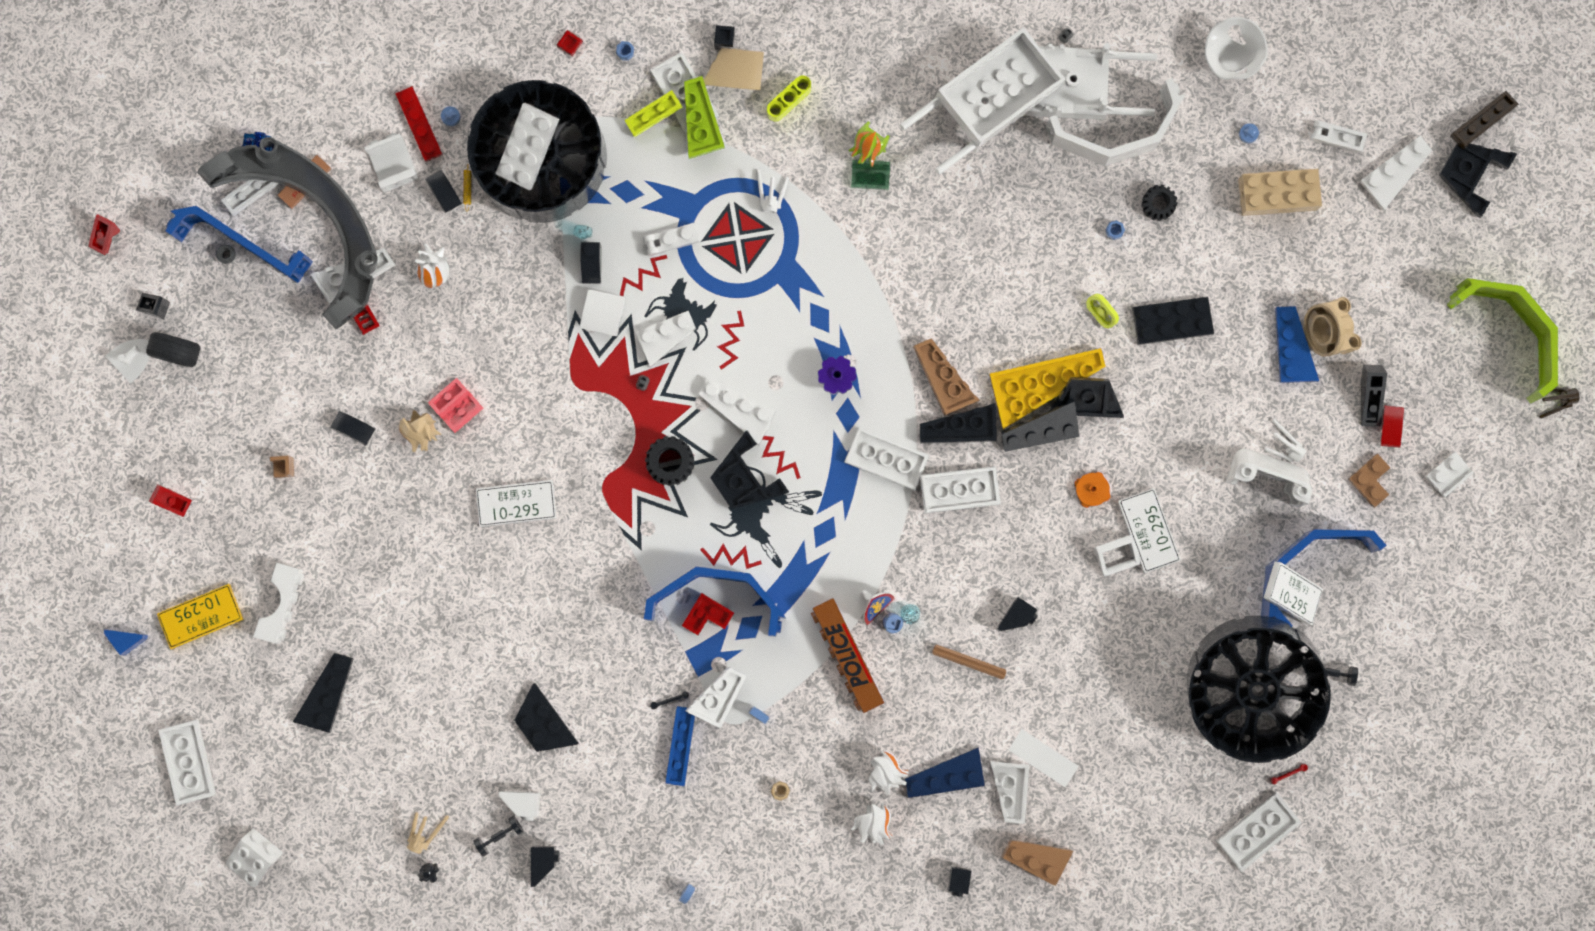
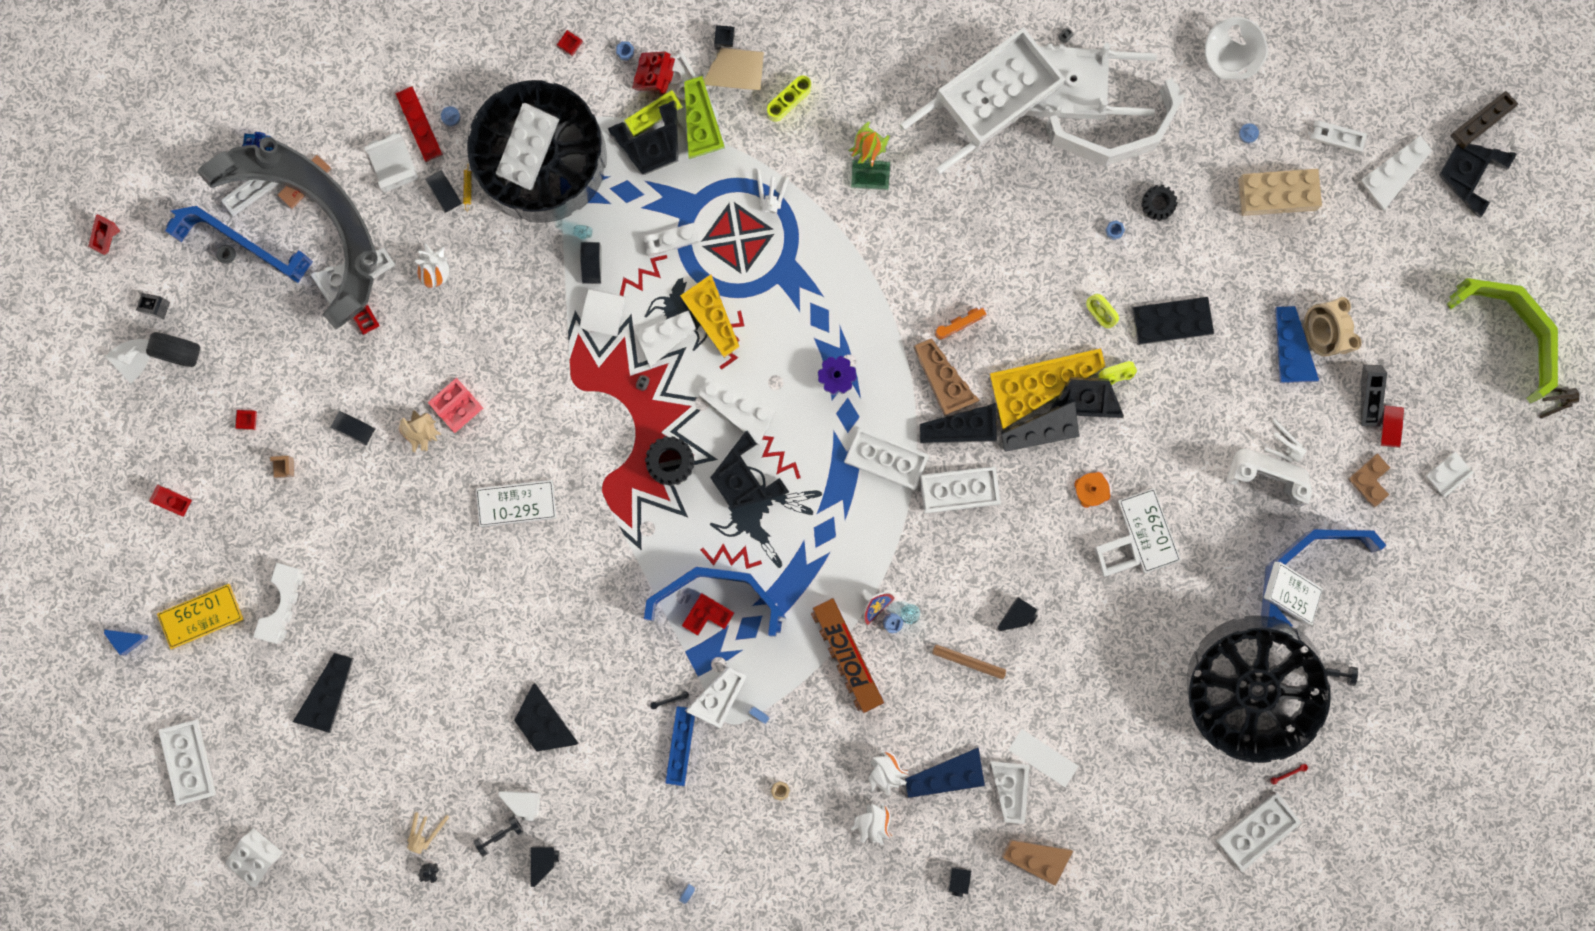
(246, 419): none -> red tile
(654, 72): none -> red plate
(654, 148): none -> black wing
(709, 311): none -> yellow wing
(960, 323): none -> orange plate
(1119, 372): none -> neon yellow plate

